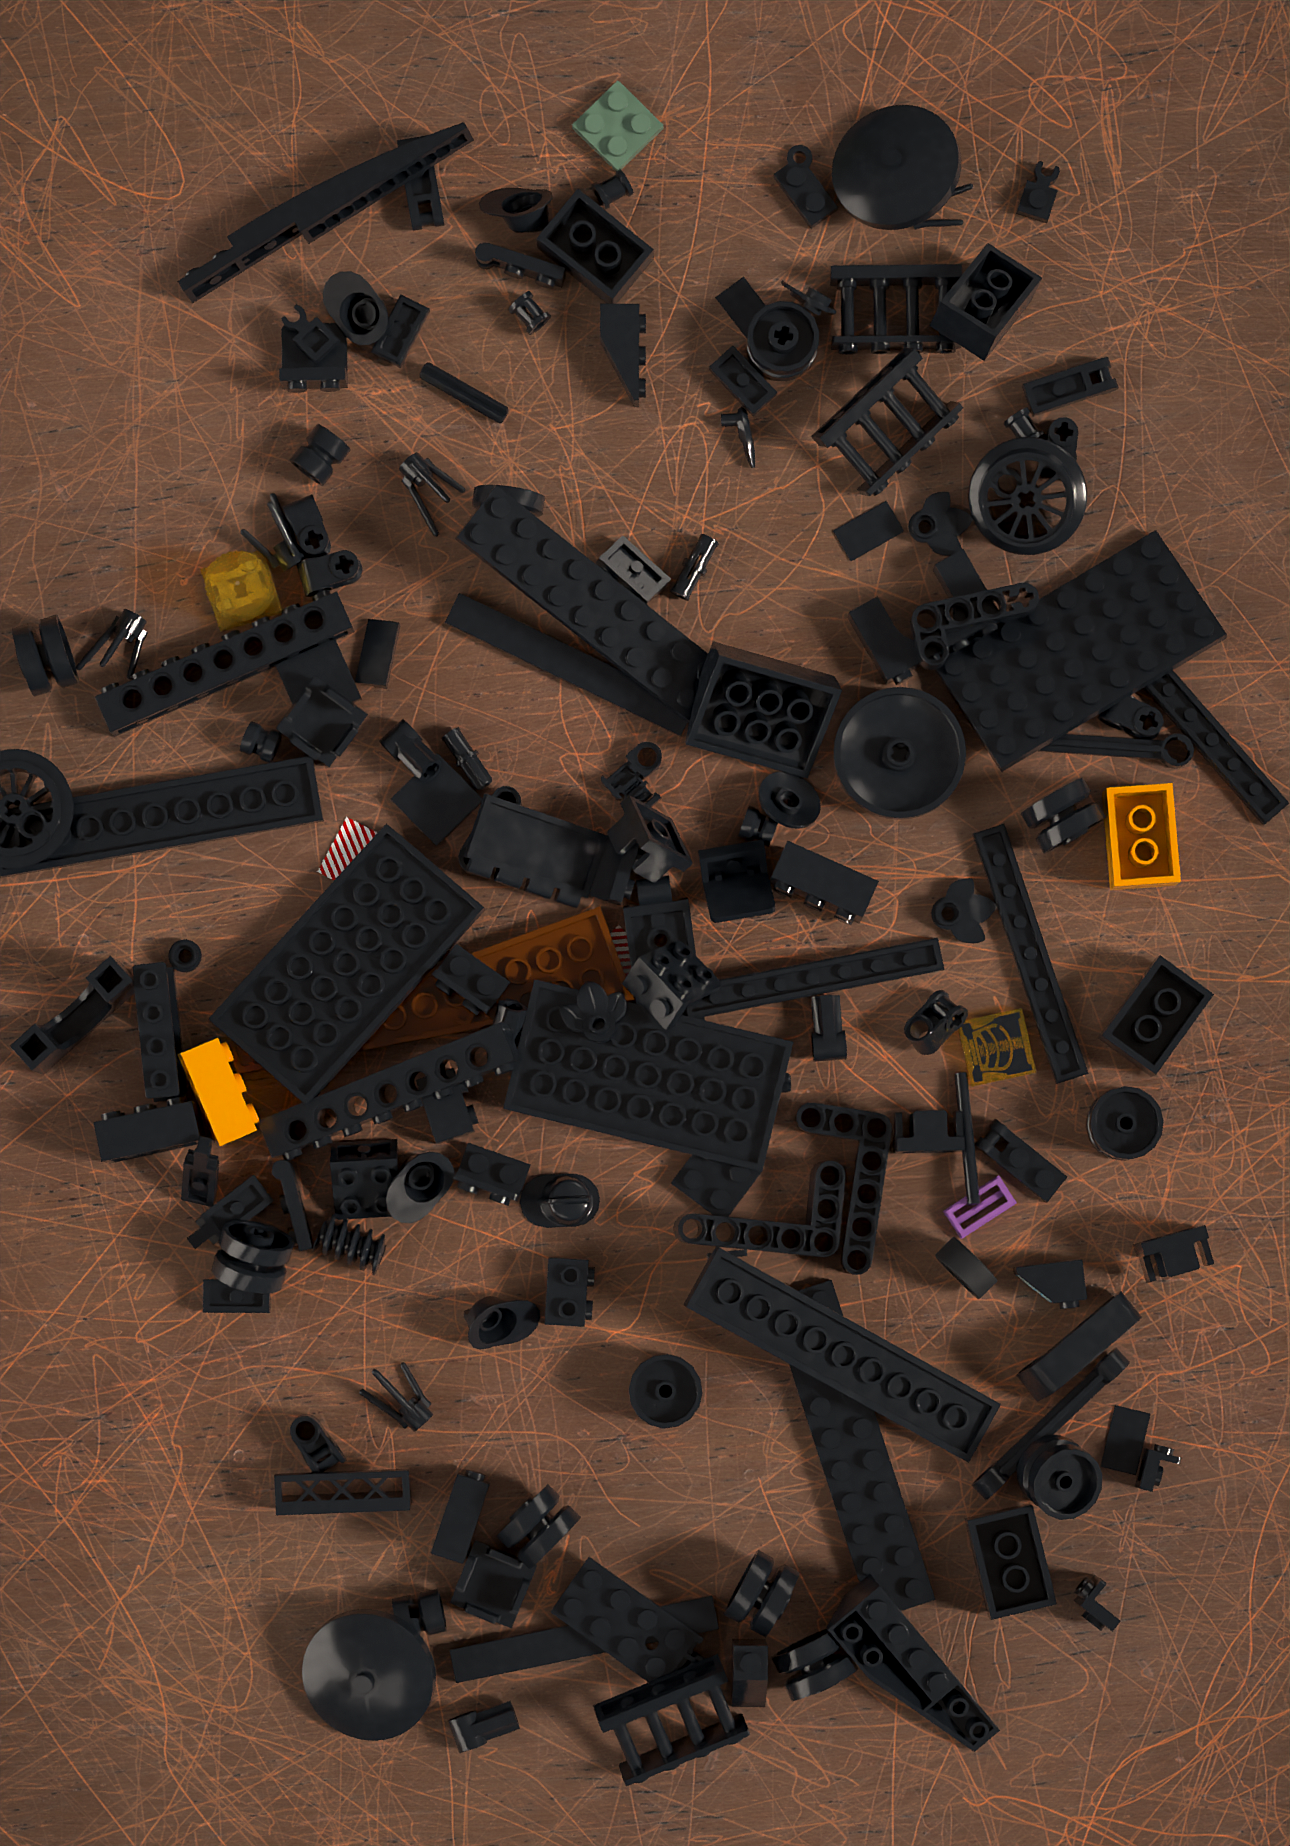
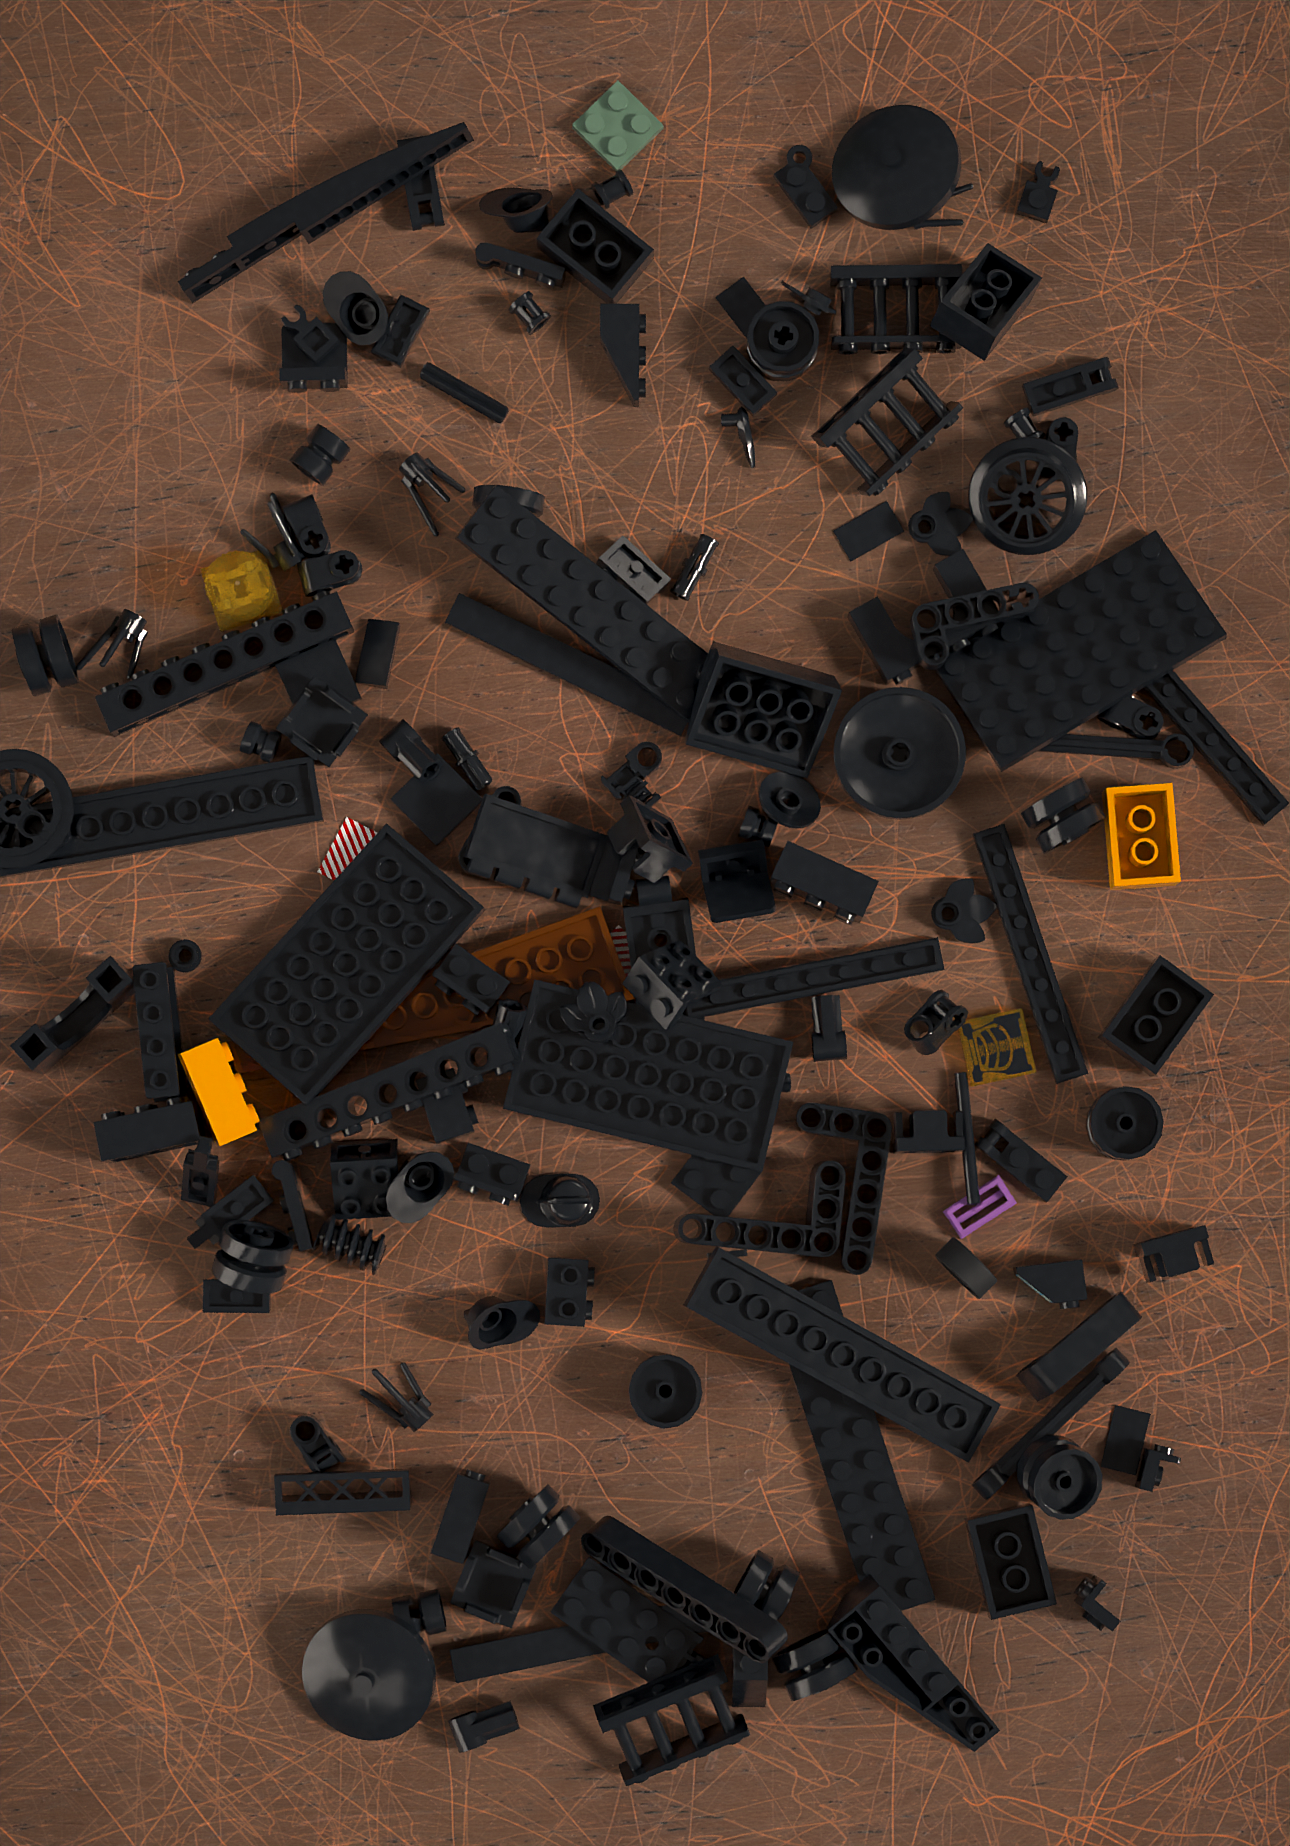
(684, 1589): none -> black beam

